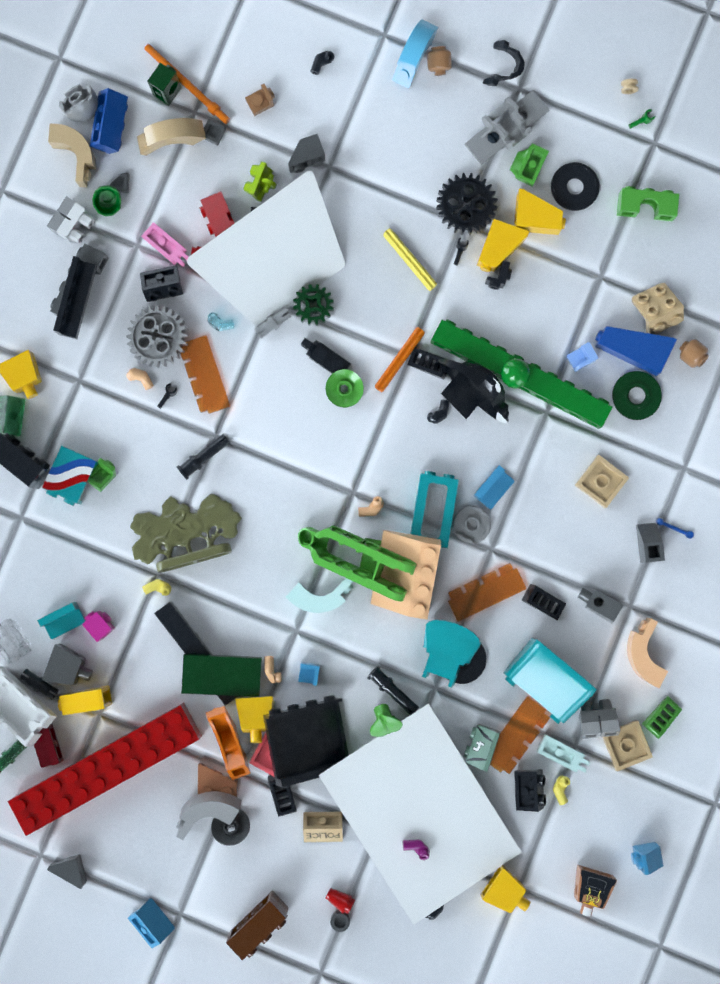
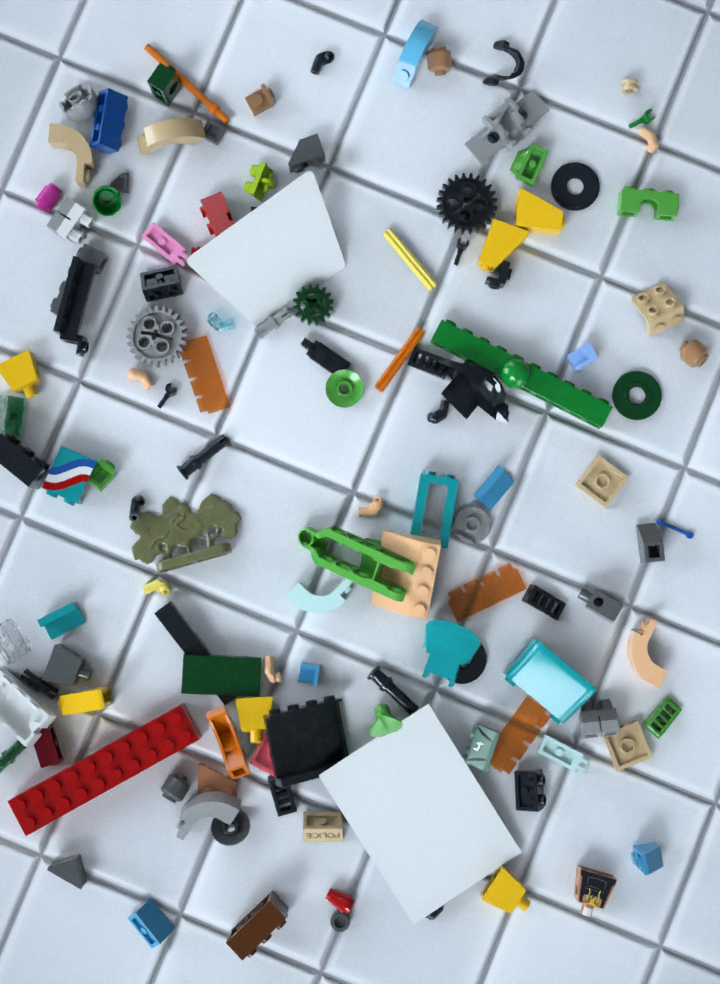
(48, 197): none -> dark pink brick
(81, 342): none -> black bracket
(98, 625): dark pink brick -> none
(136, 502): none -> black arm
(175, 787): none -> dark grey head
(418, 846): magenta arm -> none
(559, 788): light yellow arm -> none
(636, 348): blue slope -> none
(651, 139): none -> light nougat arm

